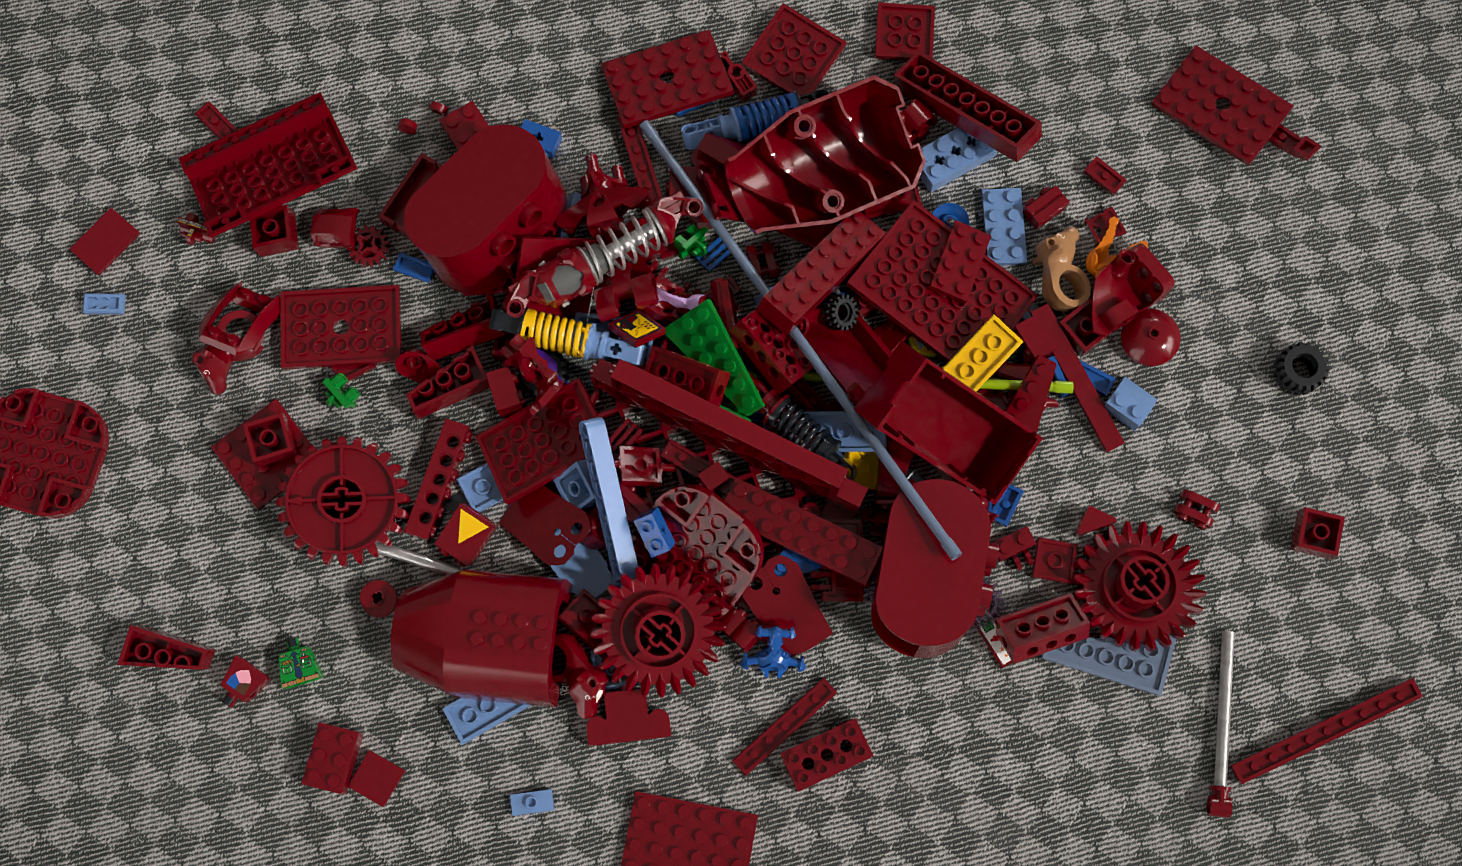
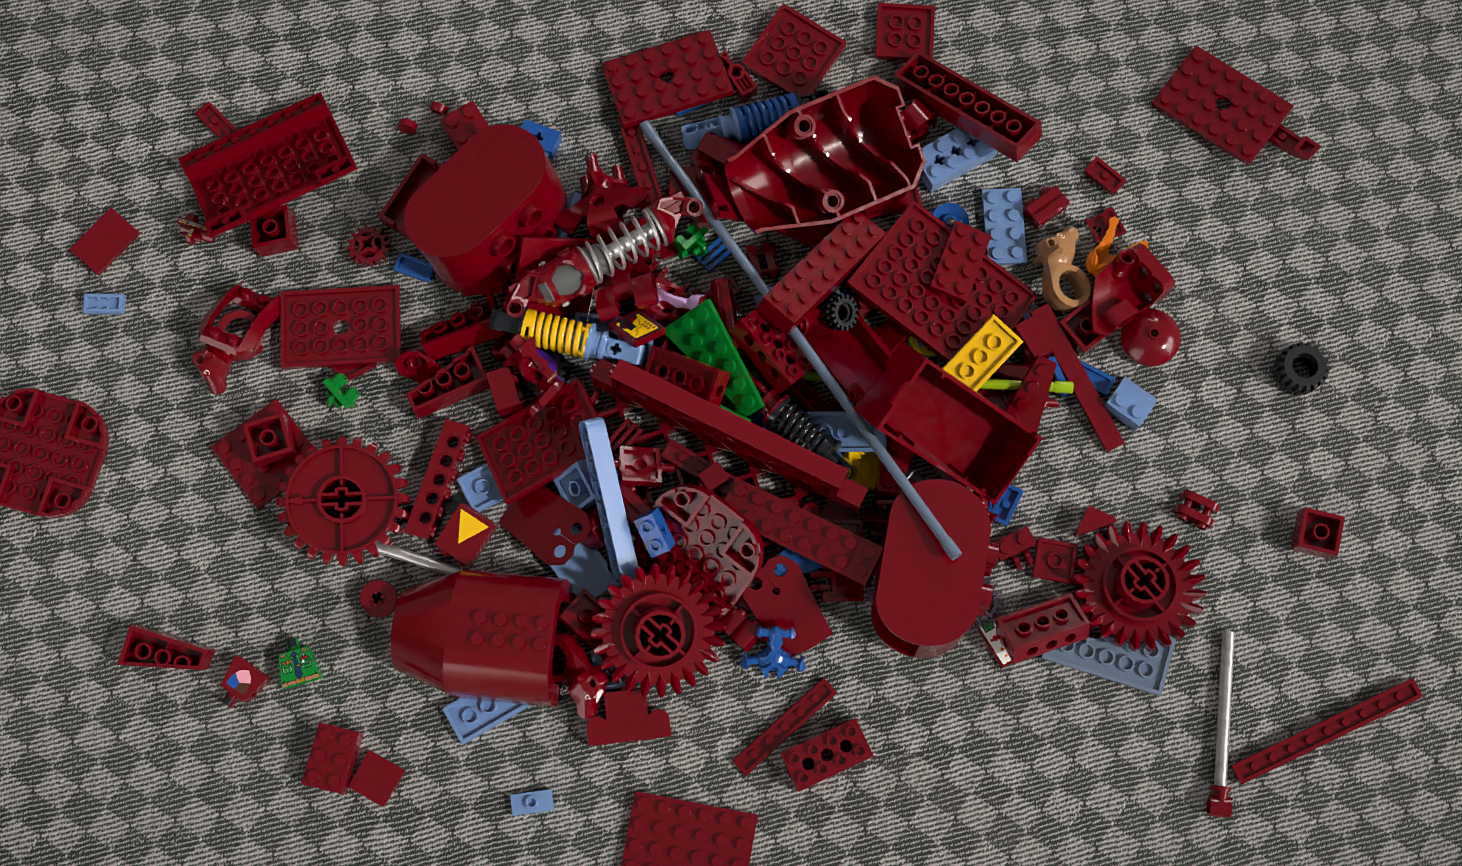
(334, 227): dark red slope -> none

